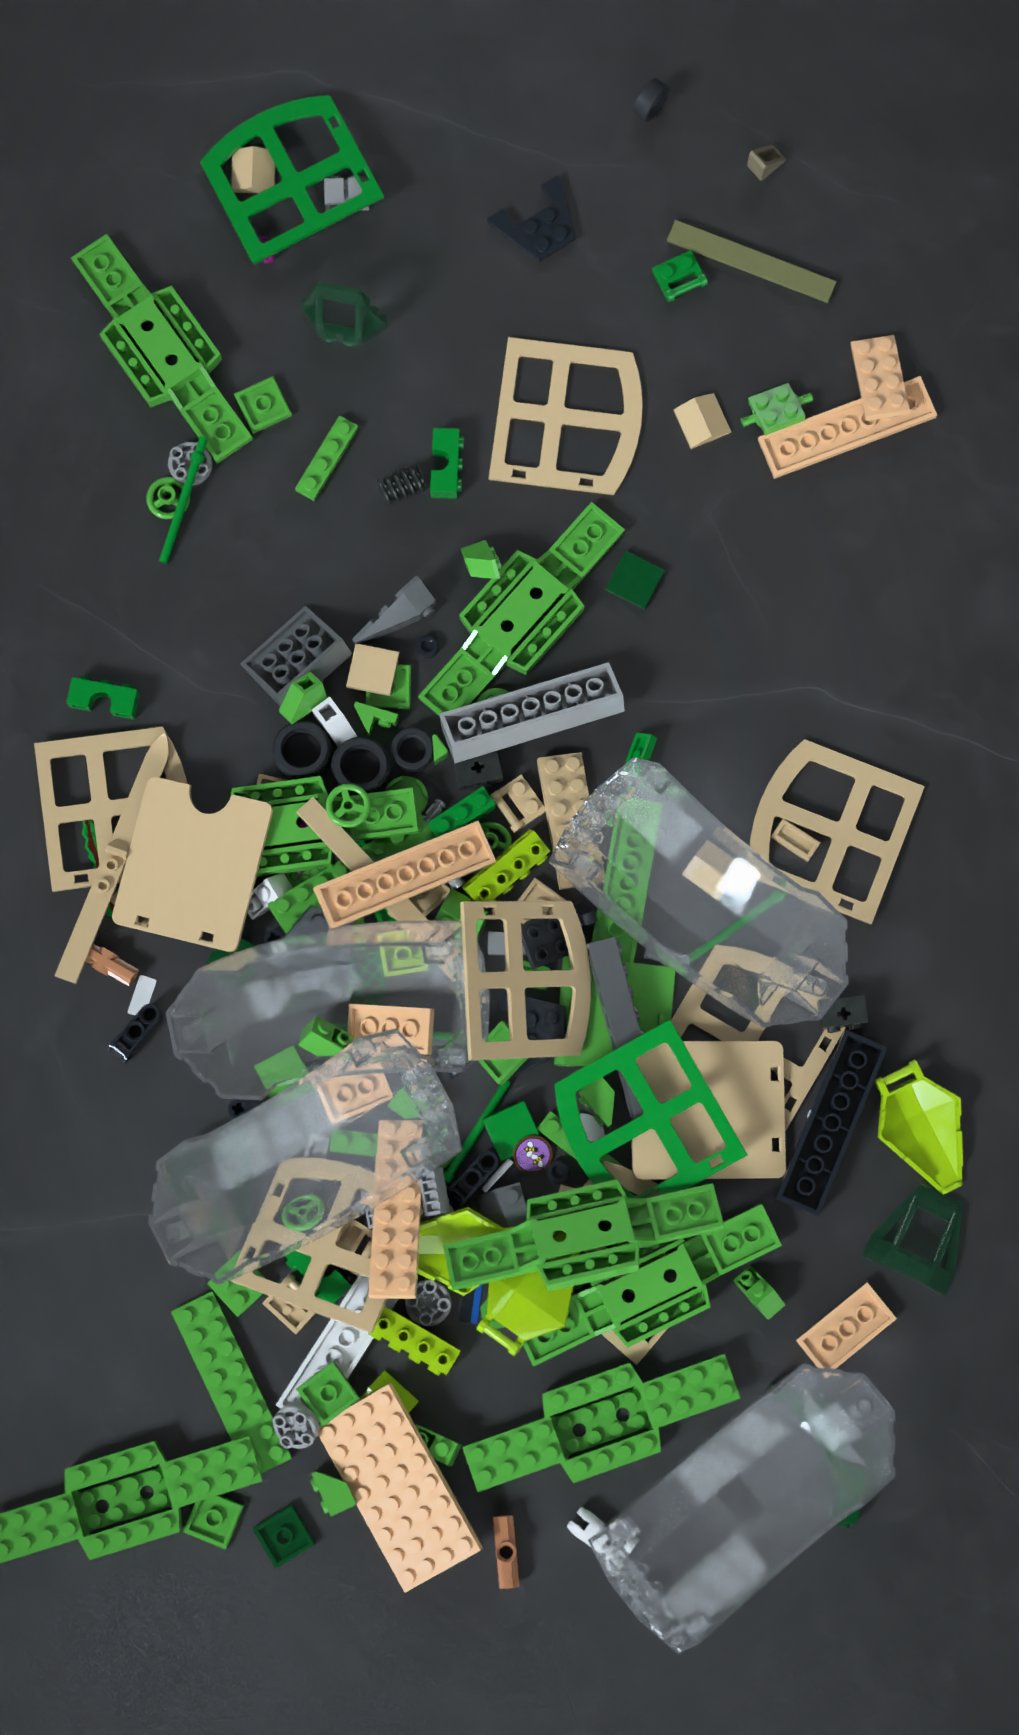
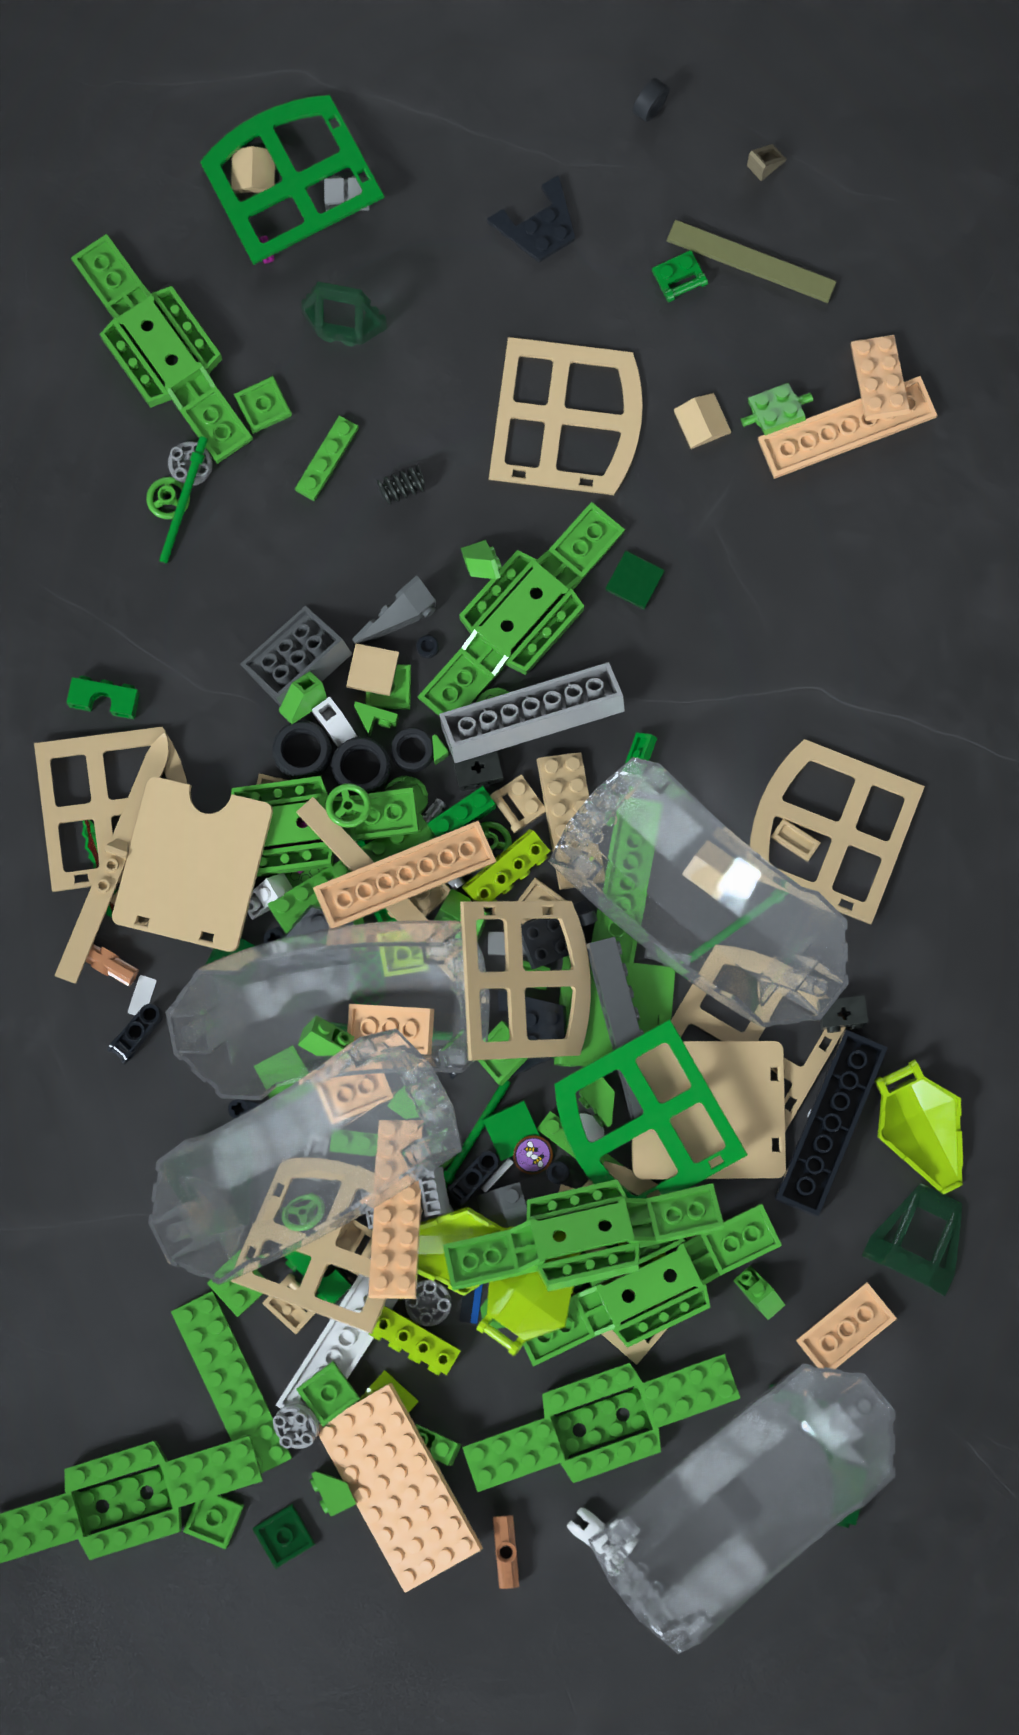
(446, 481): green arch -> none

